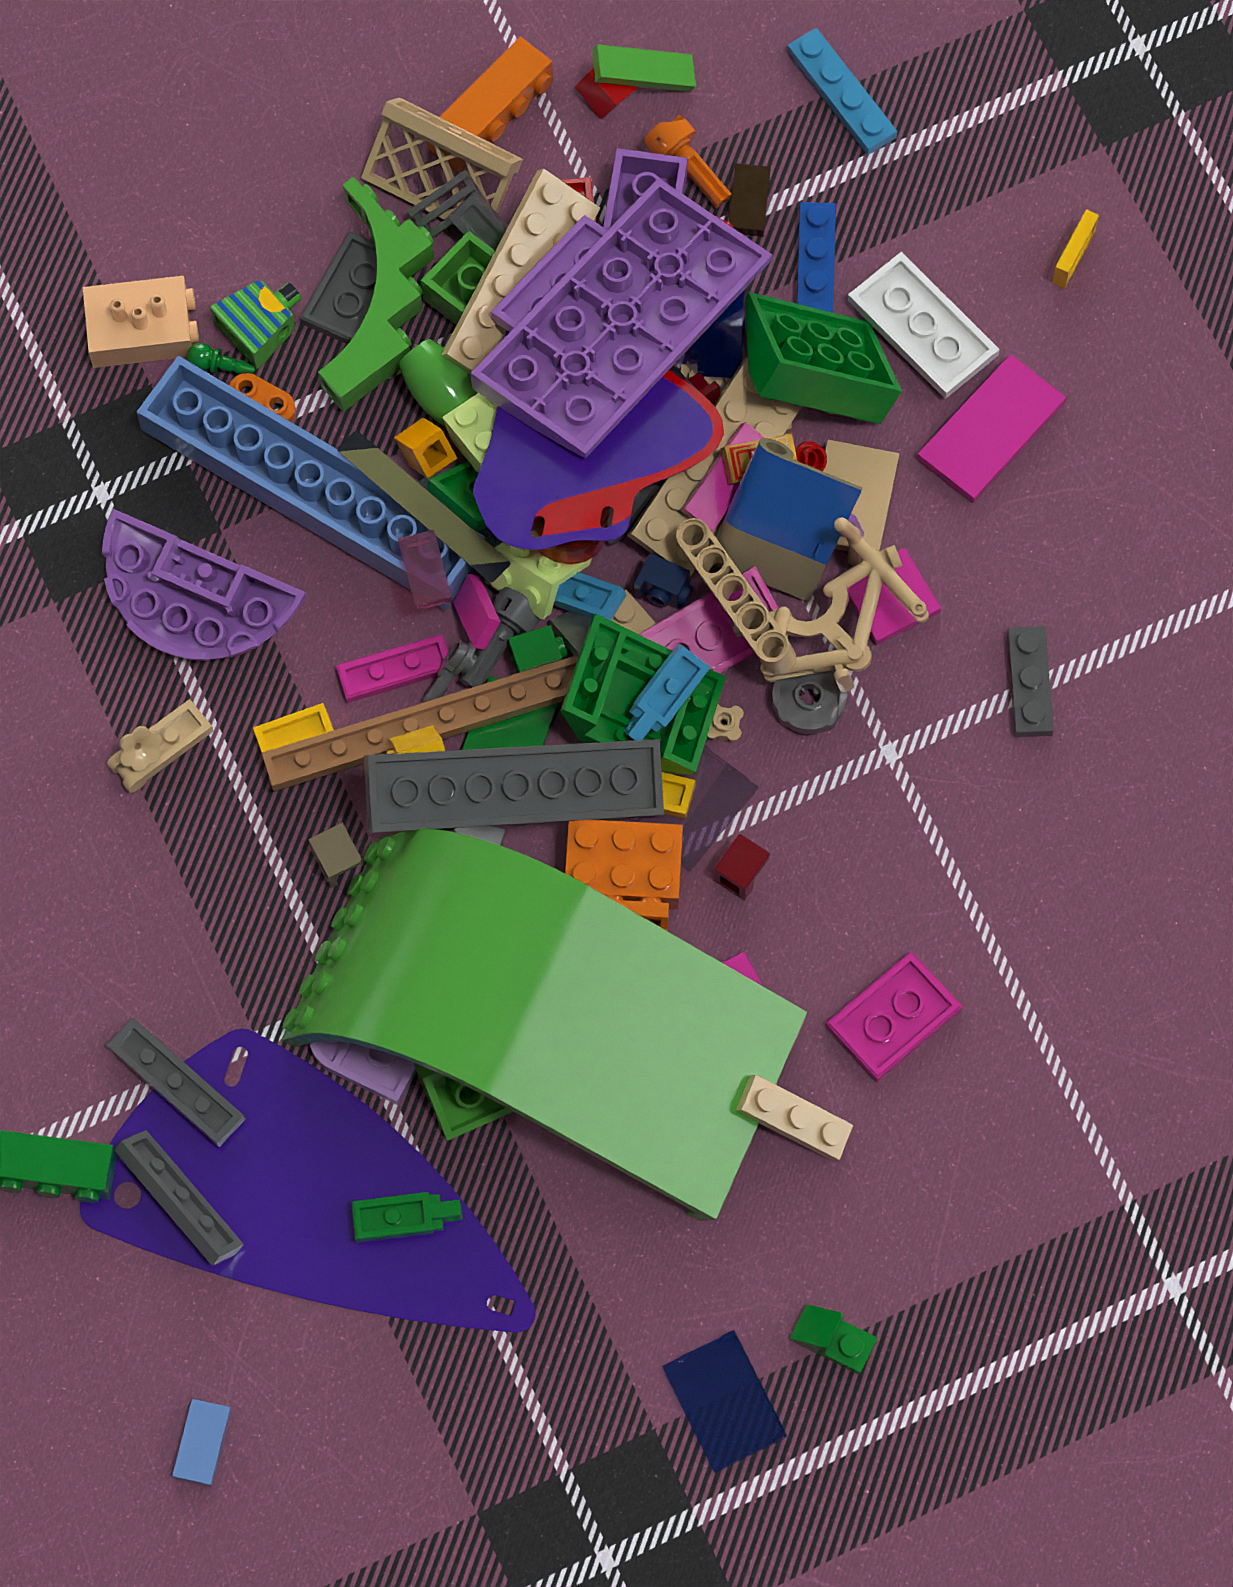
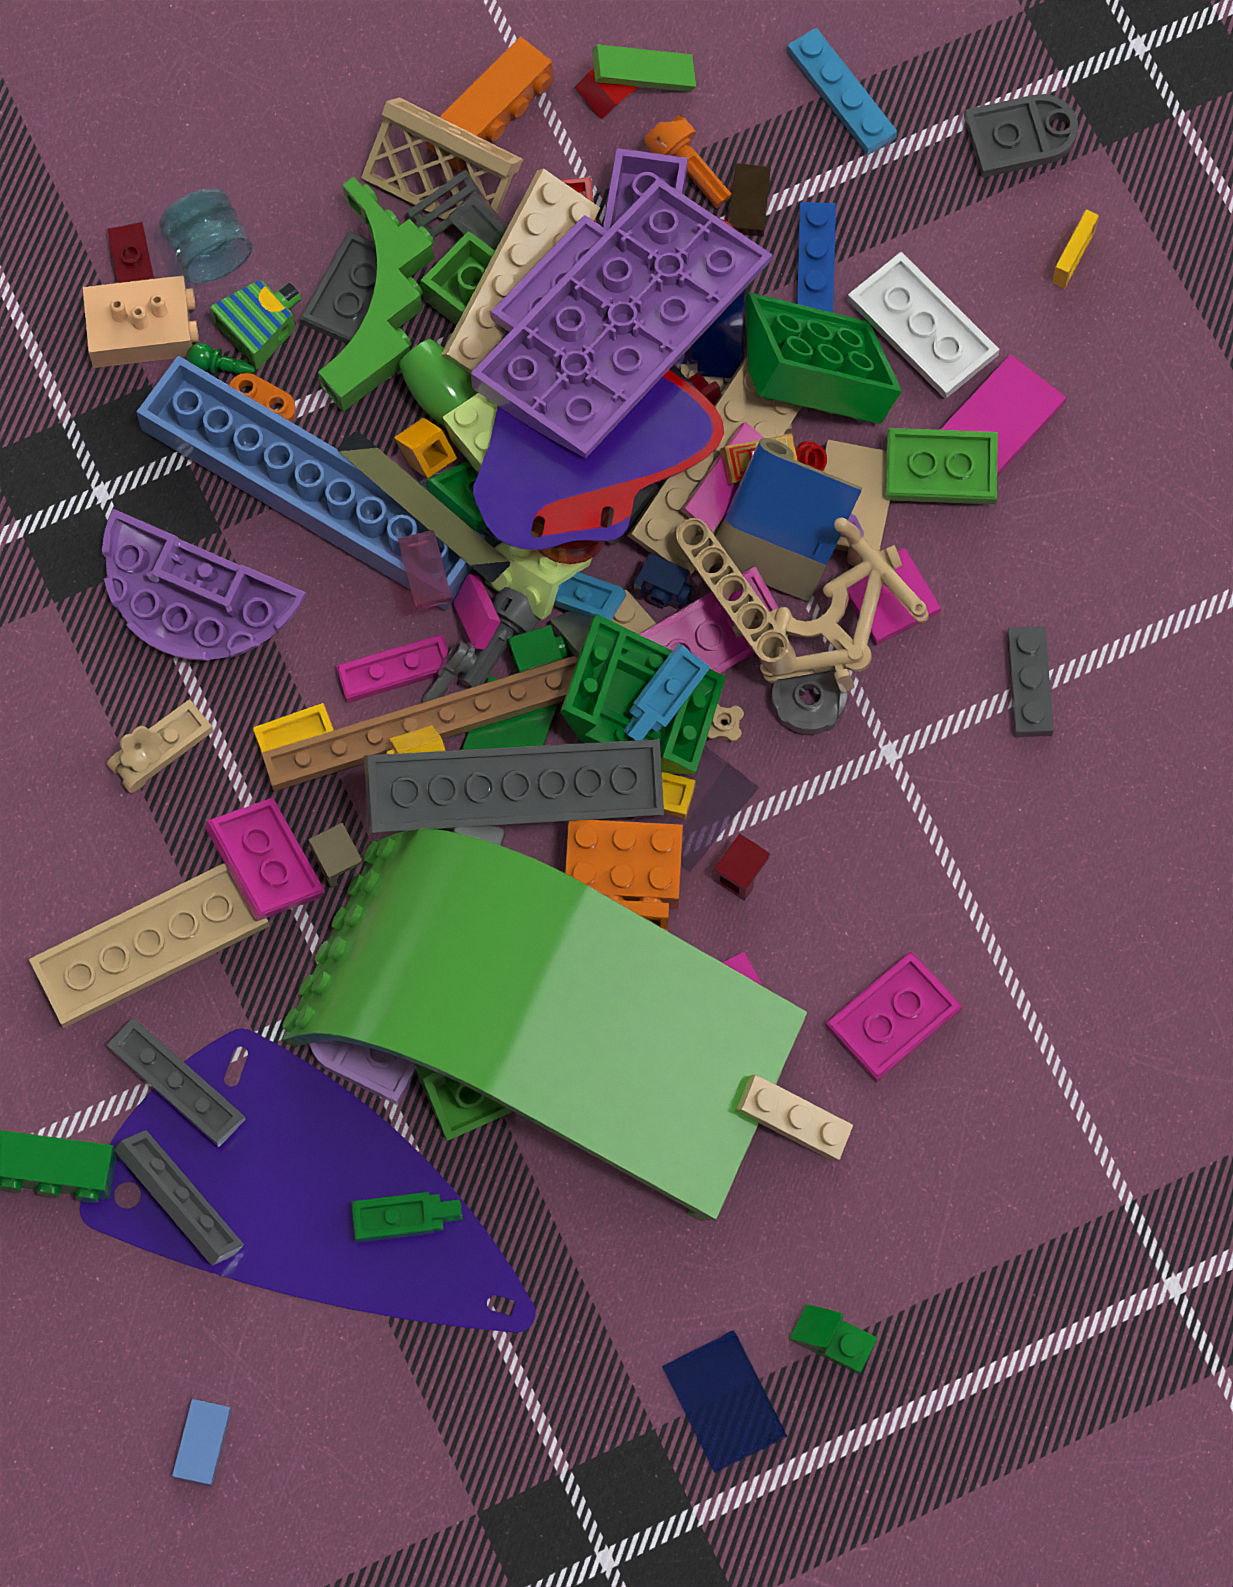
(130, 253): none -> dark red plate
(145, 945): none -> tan plate
(205, 235): none -> clear light blue wheel
(264, 859): none -> dark pink tile
(941, 466): none -> bright green tile
(1018, 133): none -> dark grey tile

